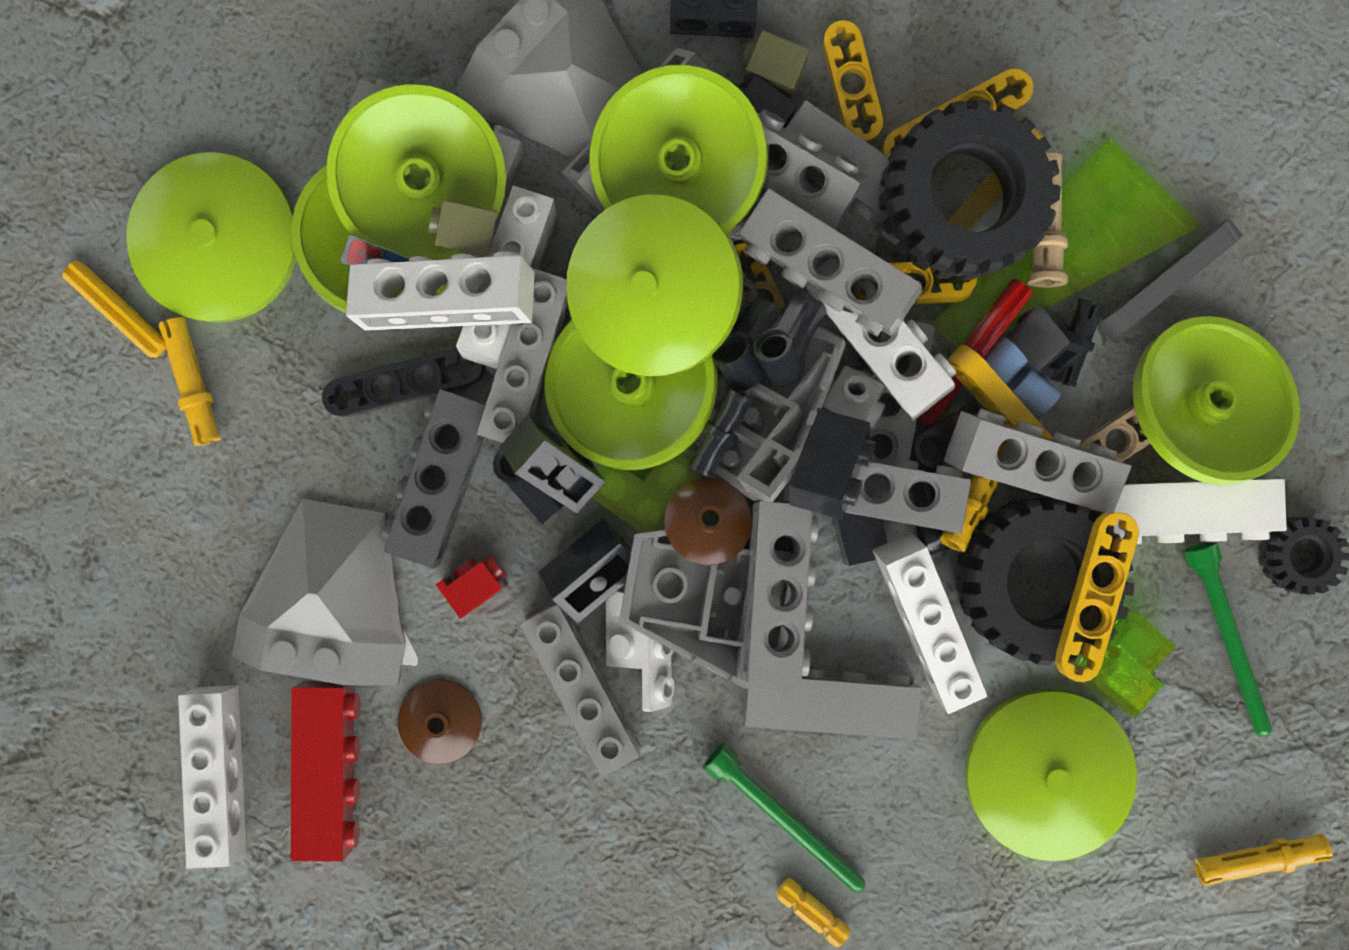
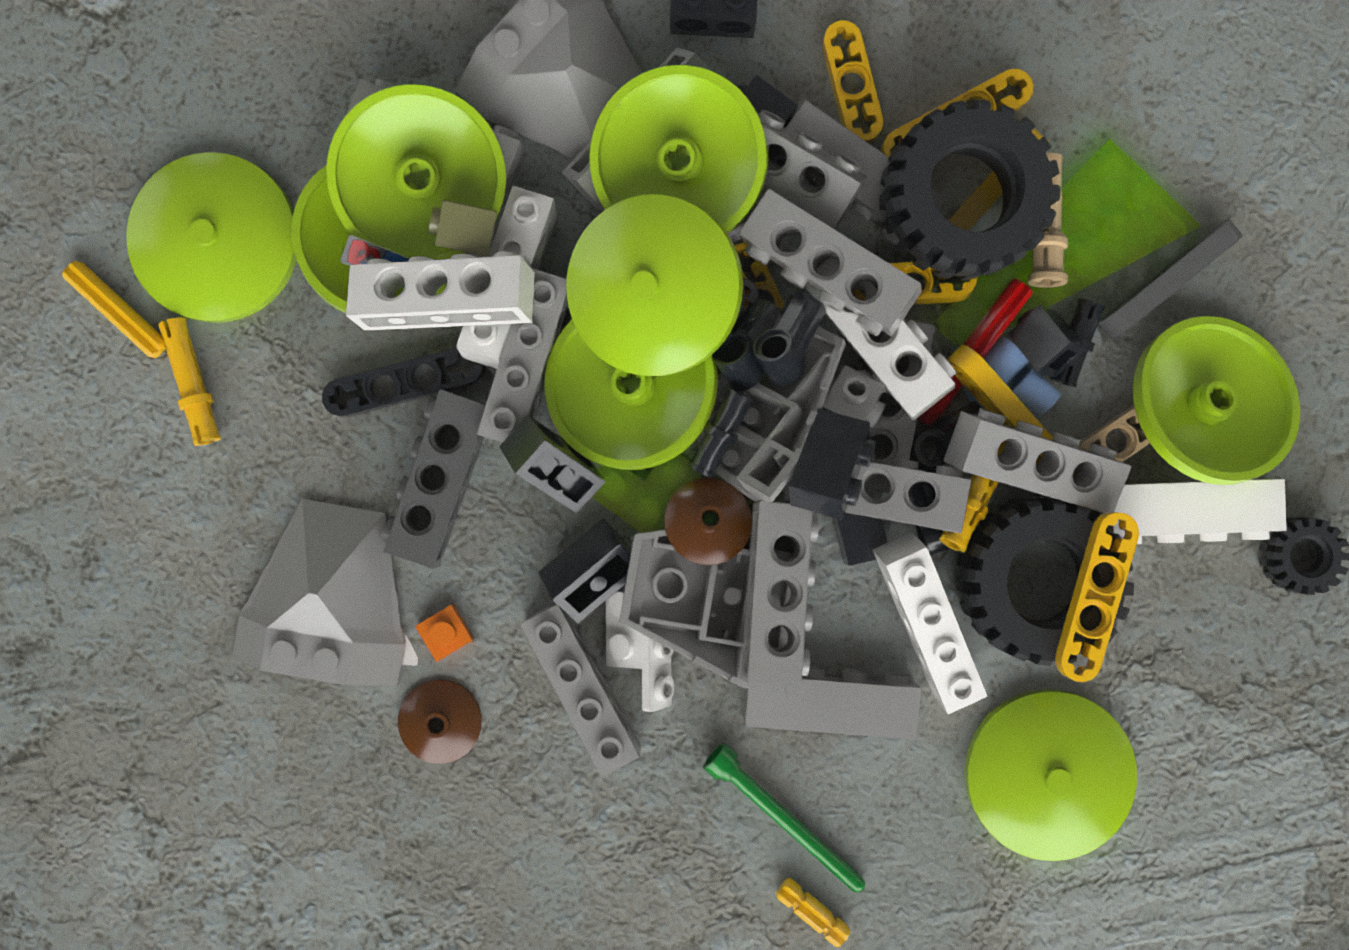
(212, 776): white brick -> none
(323, 771): red brick -> none
(445, 632): none -> orange plate
(473, 585): red brick -> none
(537, 501): black piece -> none
(775, 62): olive brick -> none
(1128, 665): clear neon green brick -> none
(1205, 561): green piece -> none
(1279, 855): yellow pin -> none

